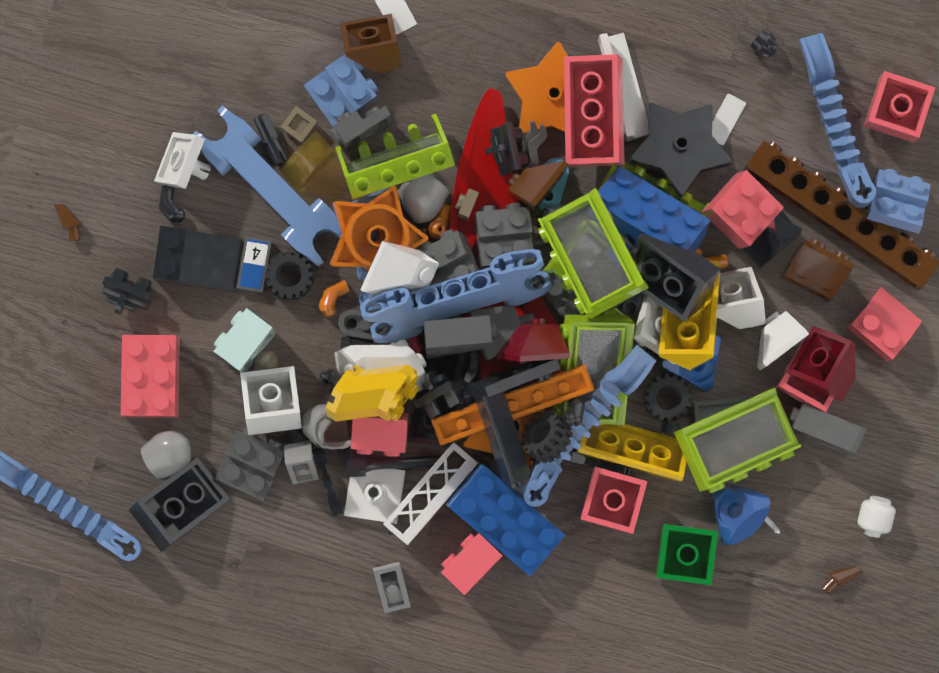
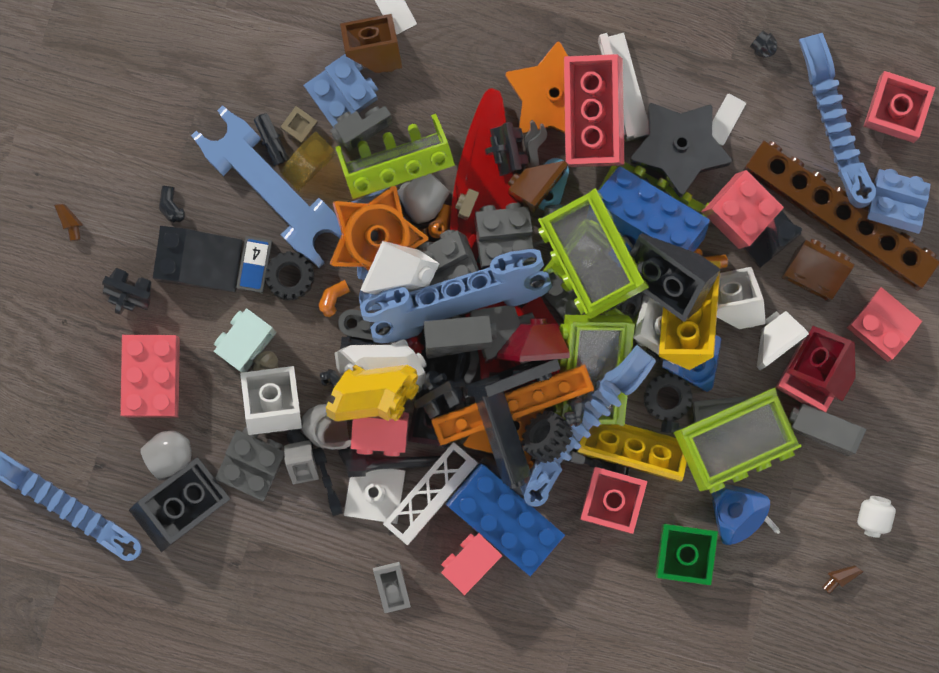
(181, 161): white tile -> none

